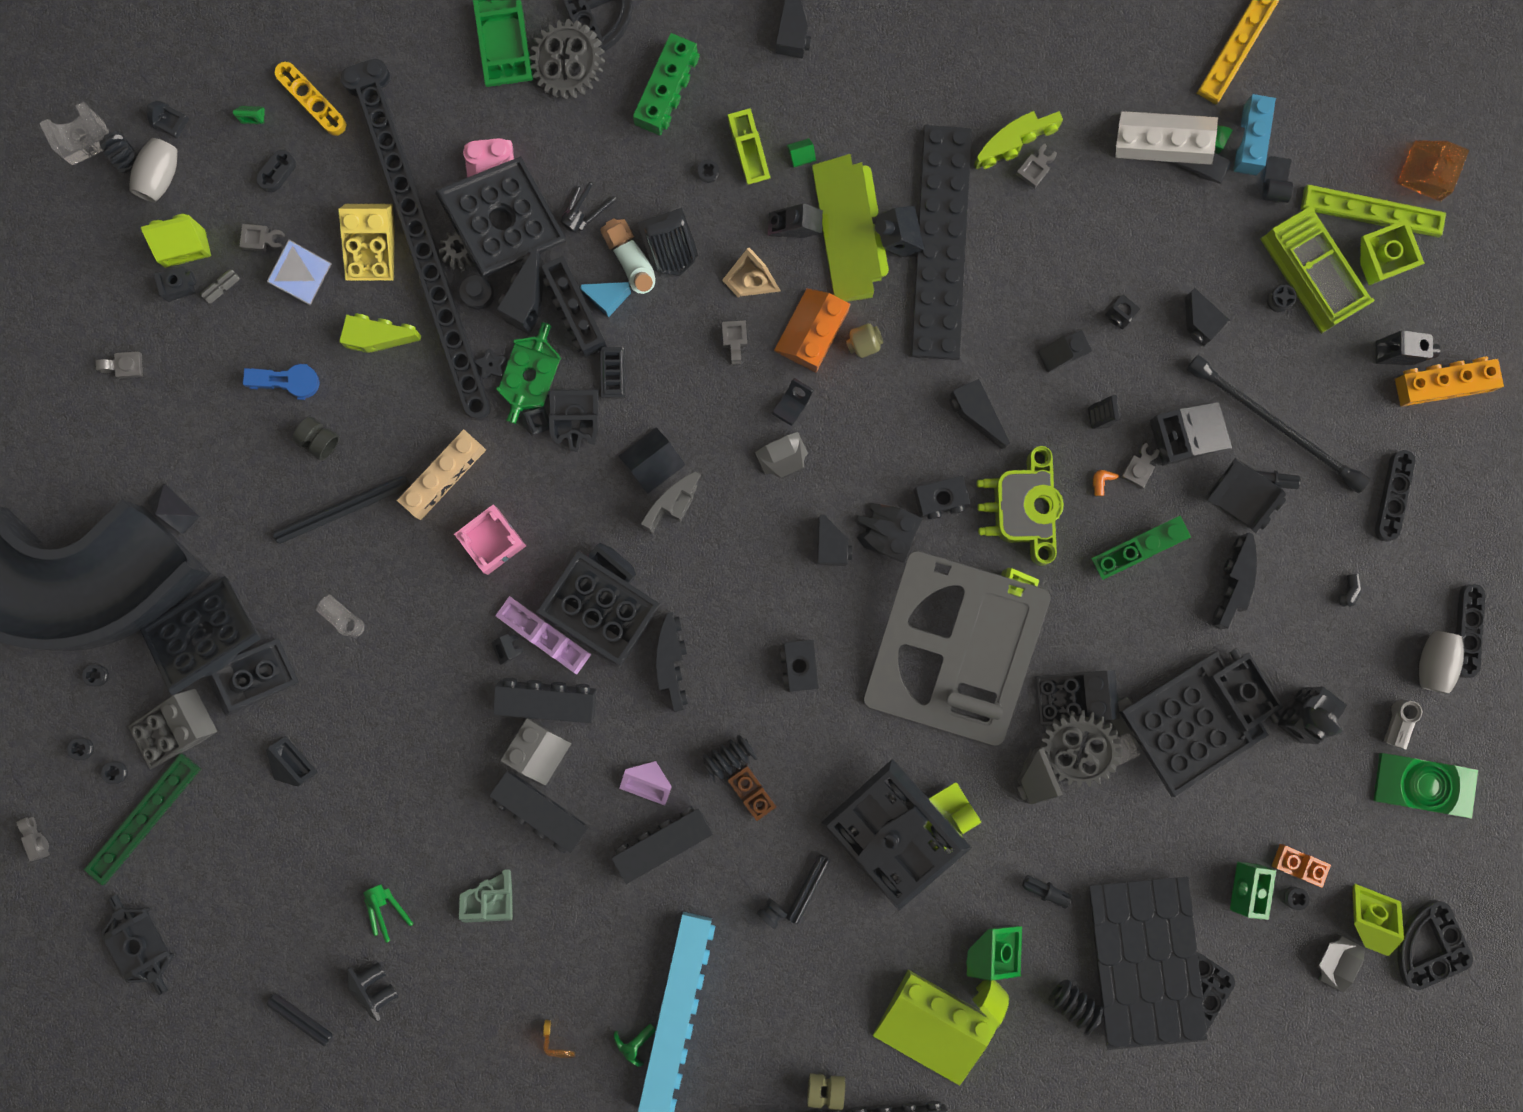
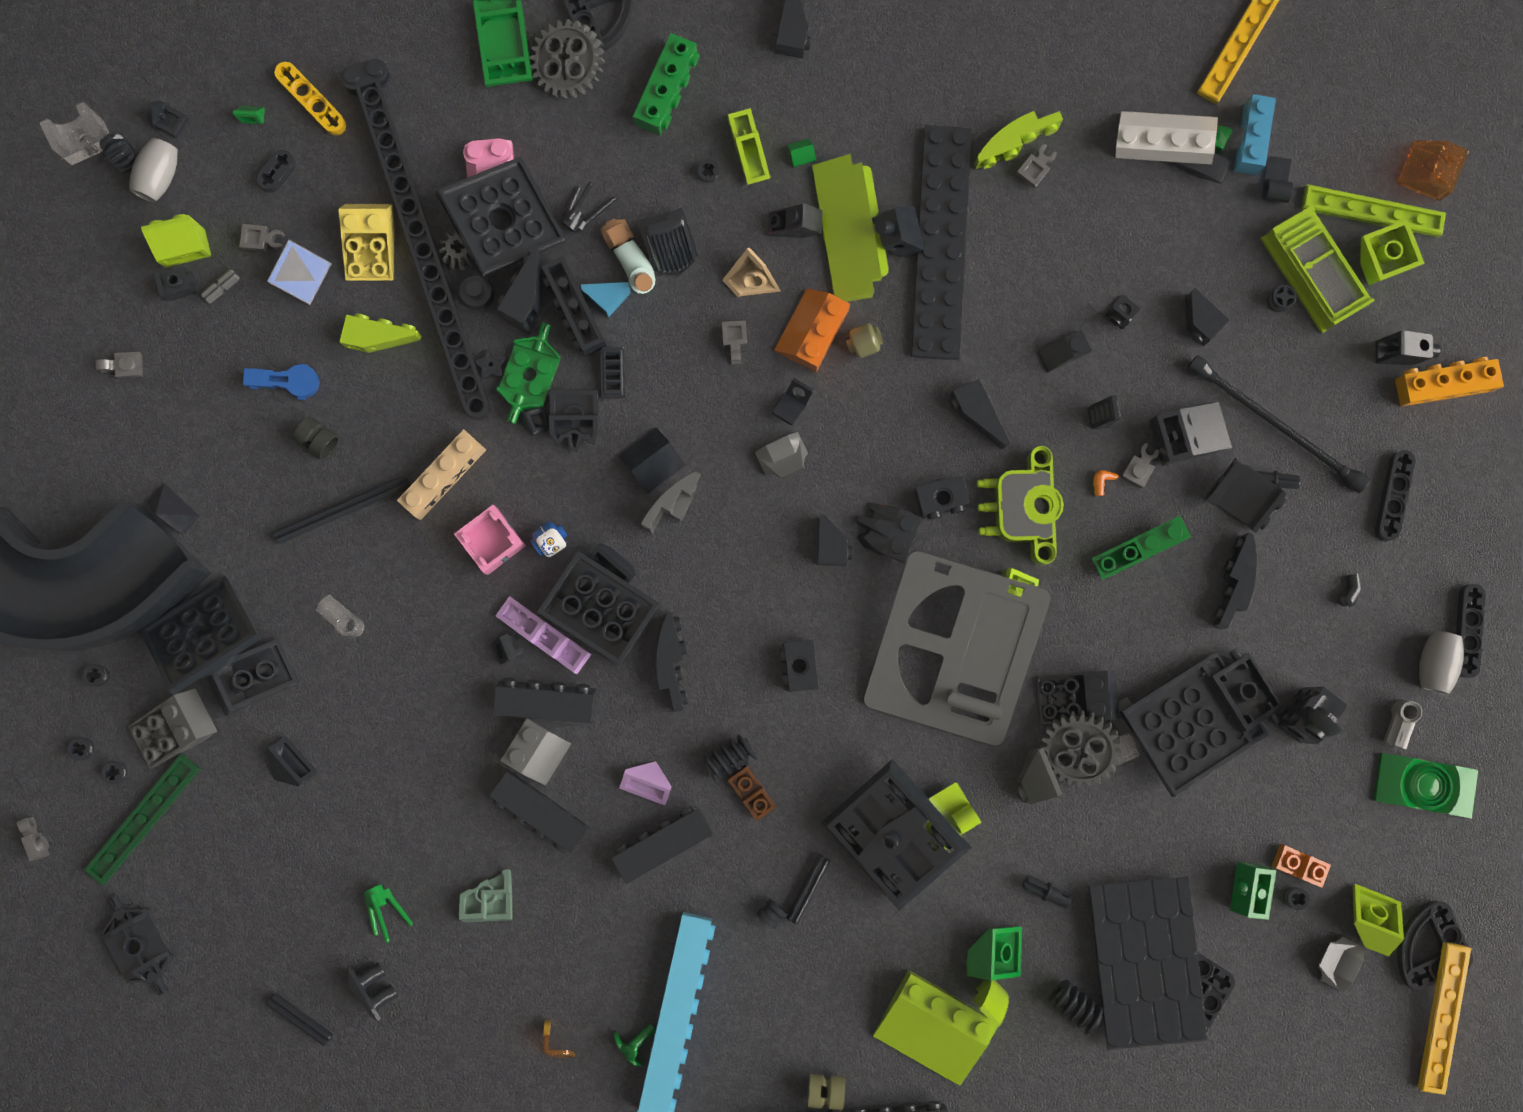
(549, 539): none -> head
(1444, 1018): none -> yellow tile

